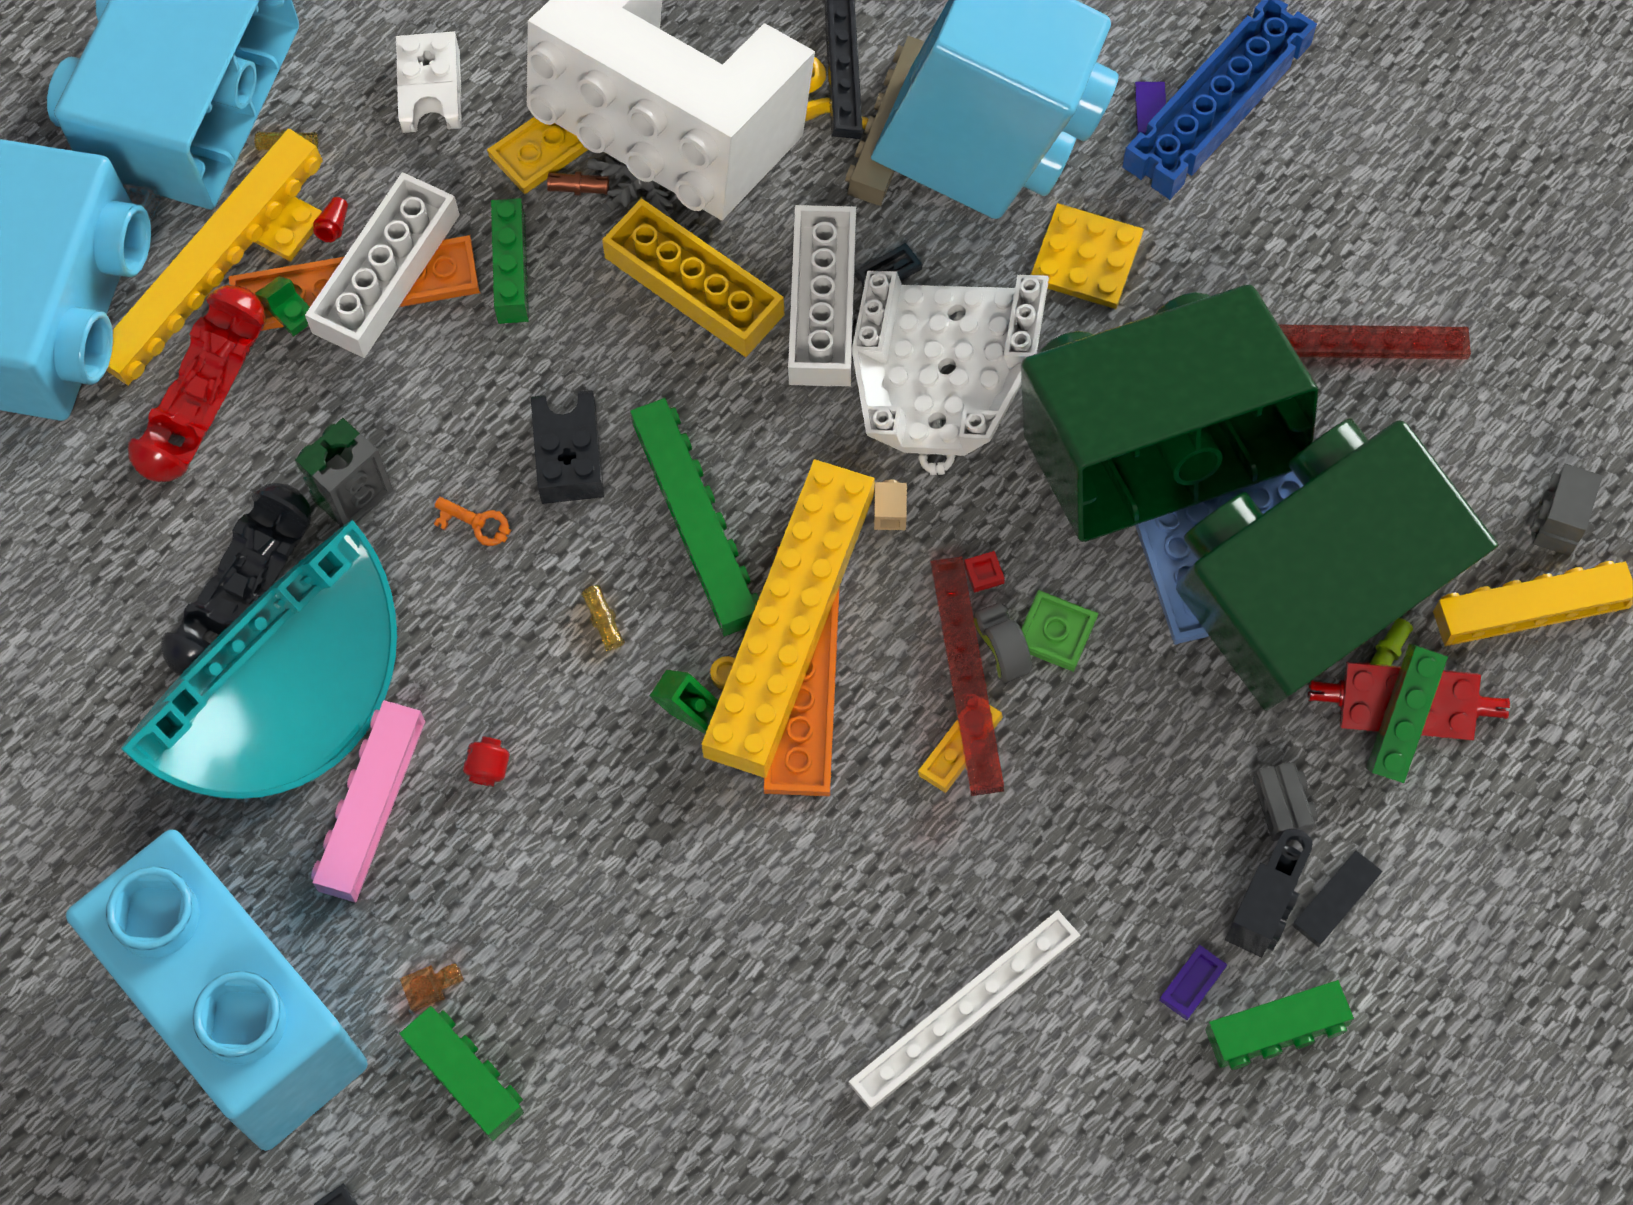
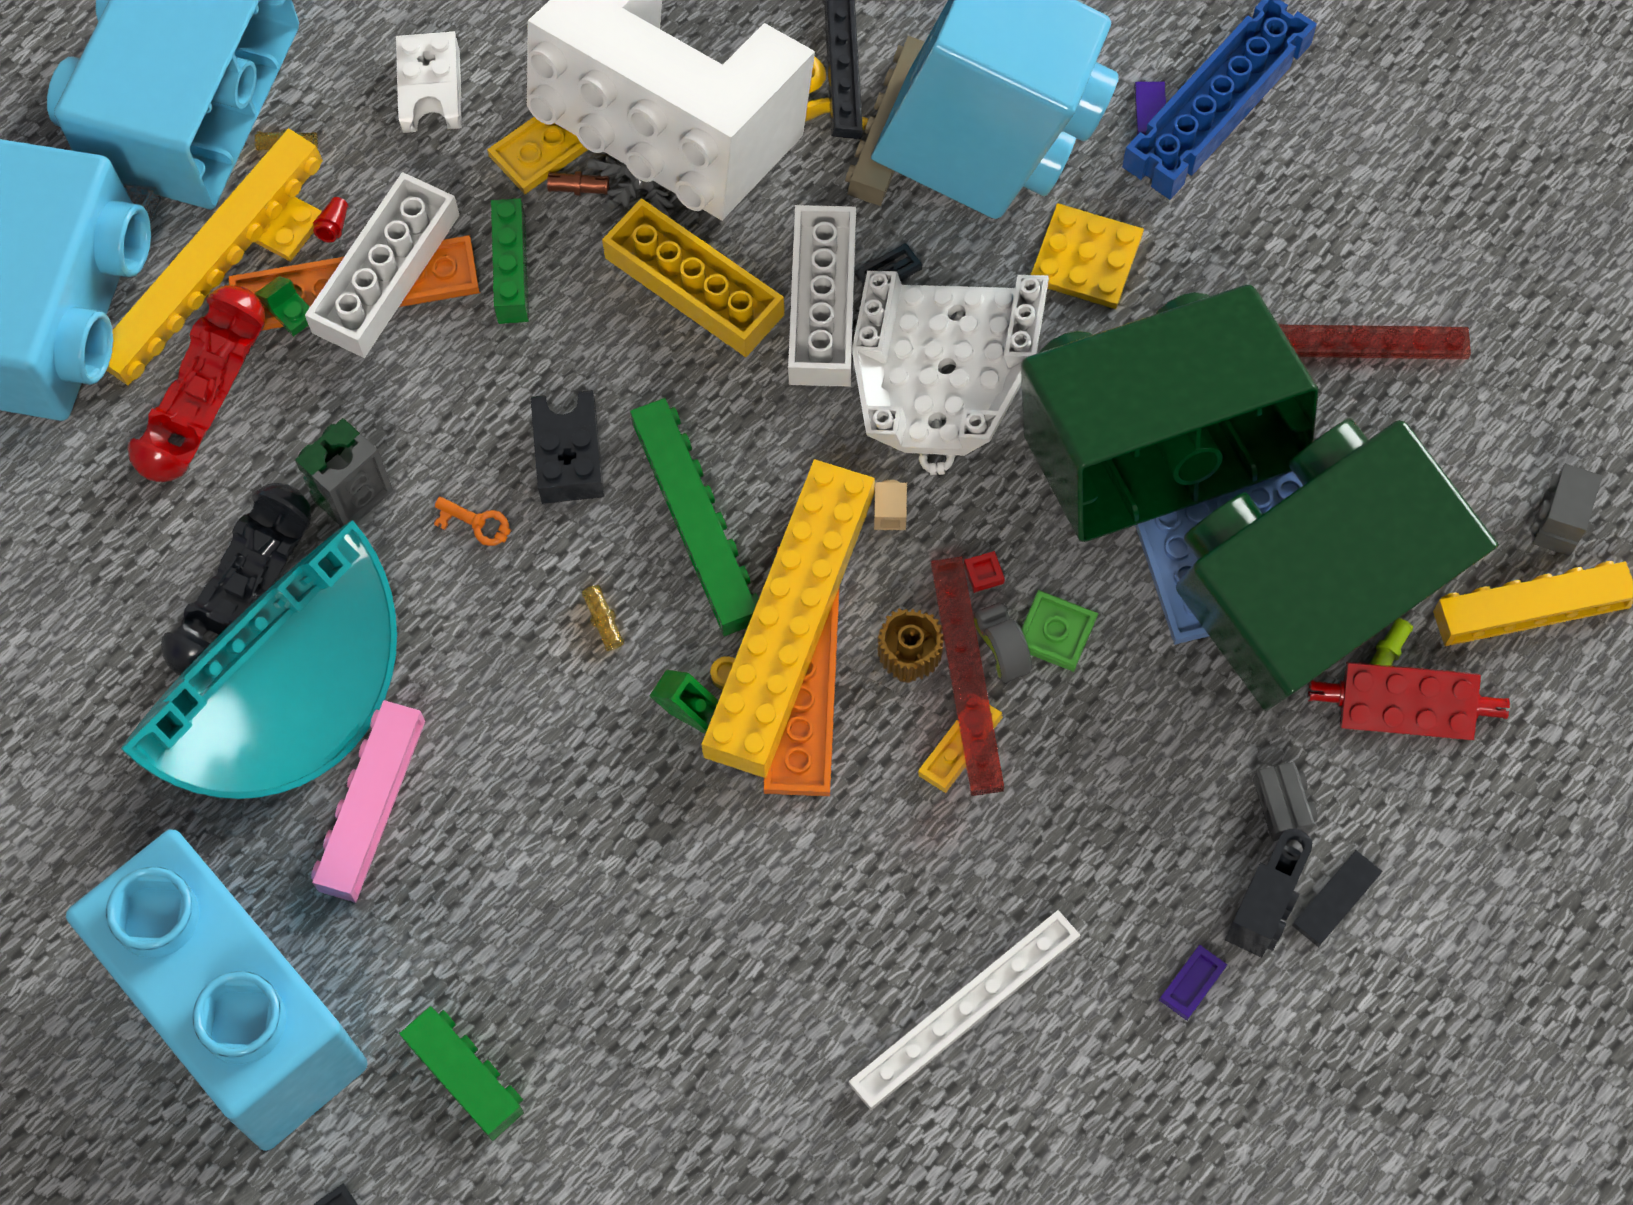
(426, 985): clear orange plate -> none
(486, 762): red head -> none
(911, 661): none -> pearl gold brick
(1279, 1024): green brick -> none
(1406, 713): green brick -> none

